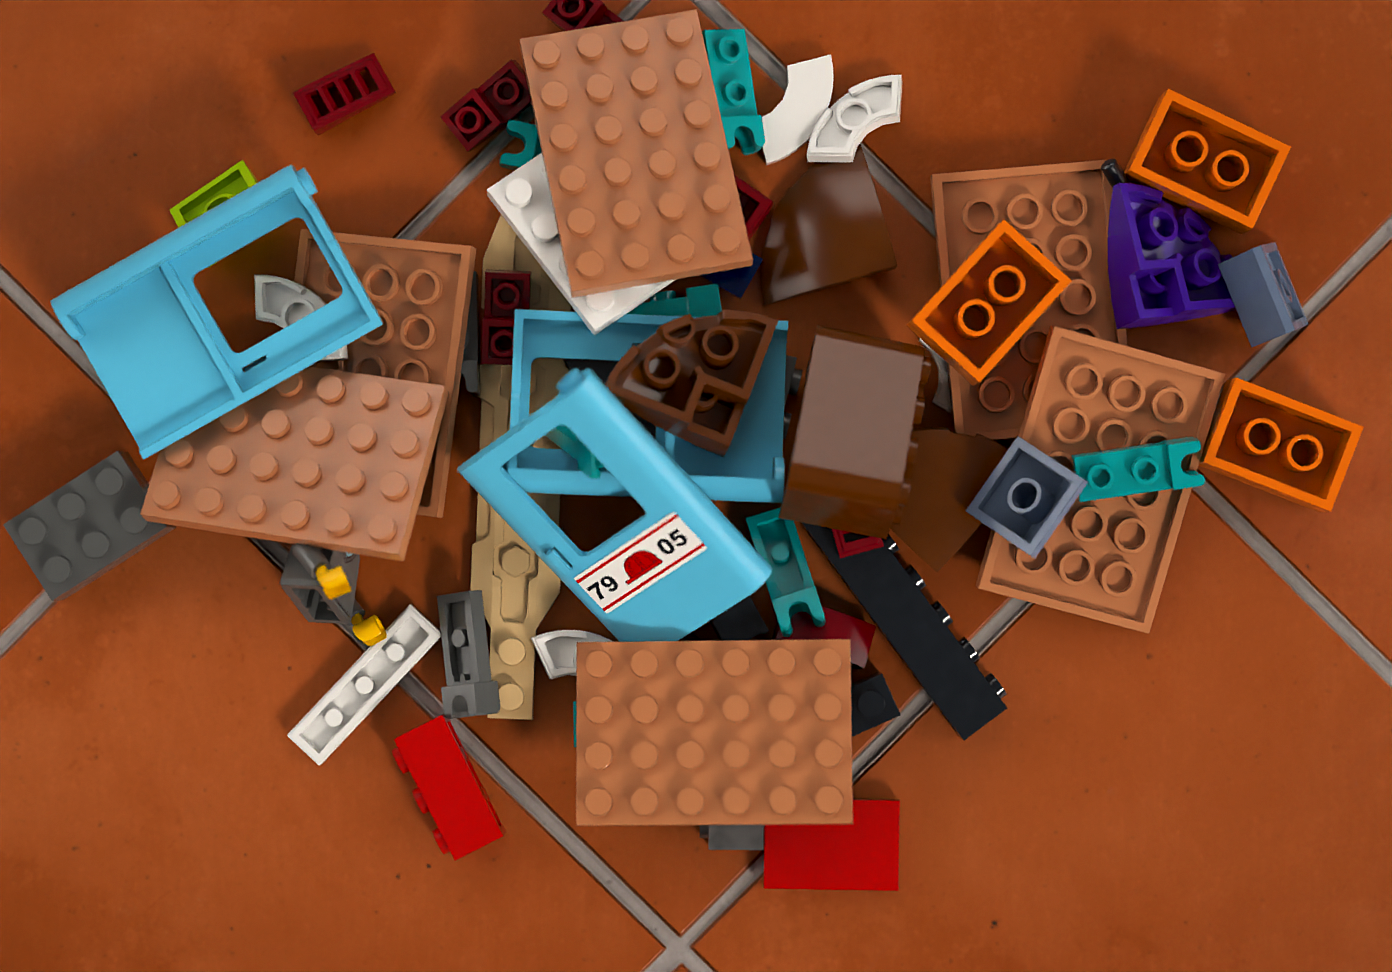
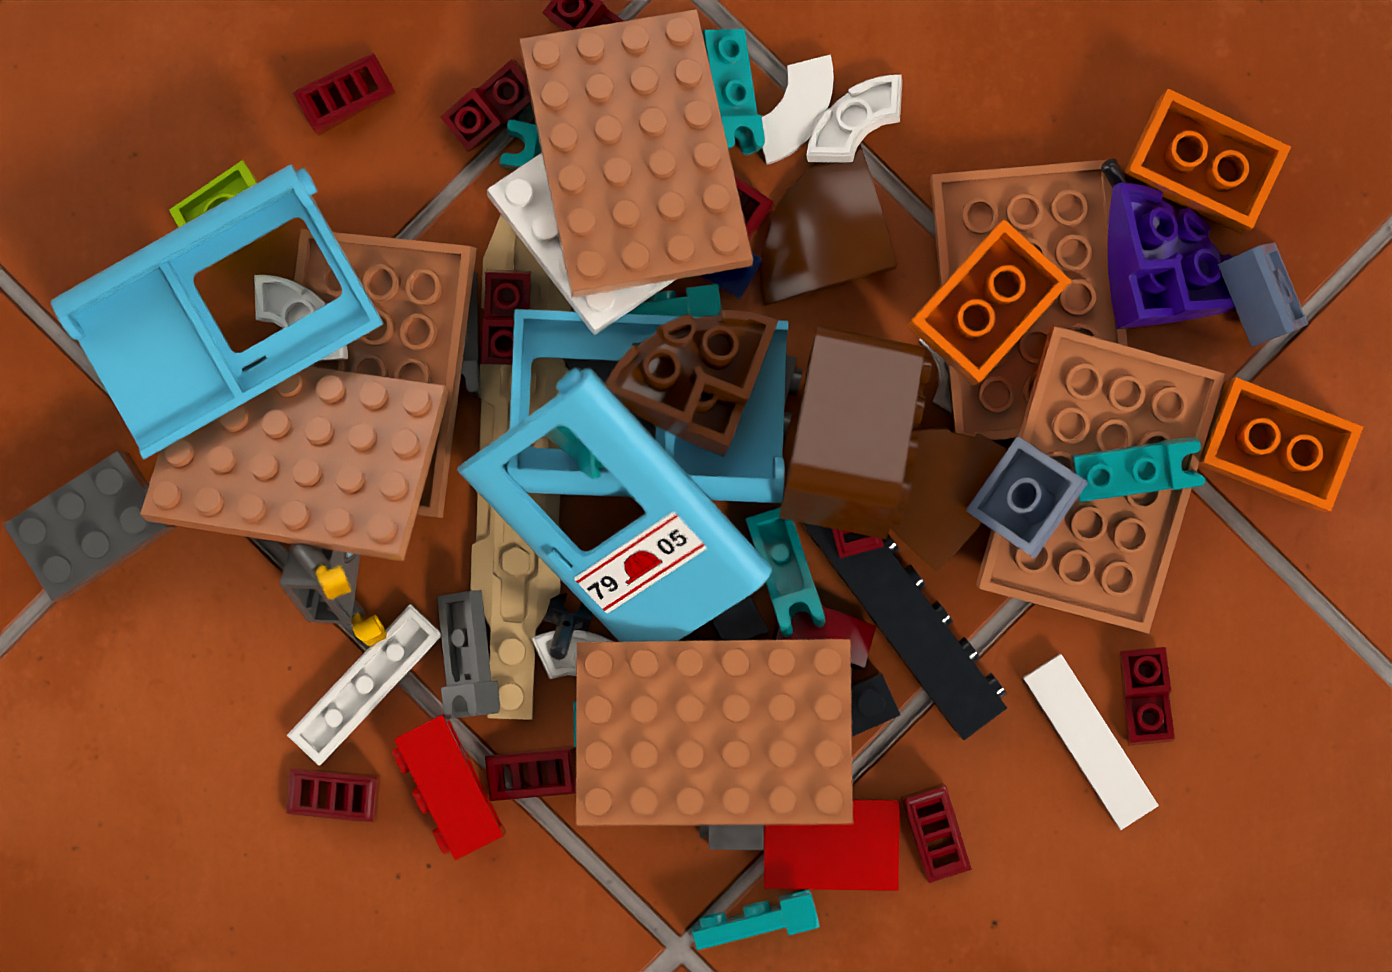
(370, 794): none -> dark red slope
(496, 776): none -> dark red slope
(566, 624): none -> black bar
(794, 913): none -> teal plate
(925, 798): none -> dark red slope
(1090, 741): none -> white tile
(1146, 696): none -> dark red slope

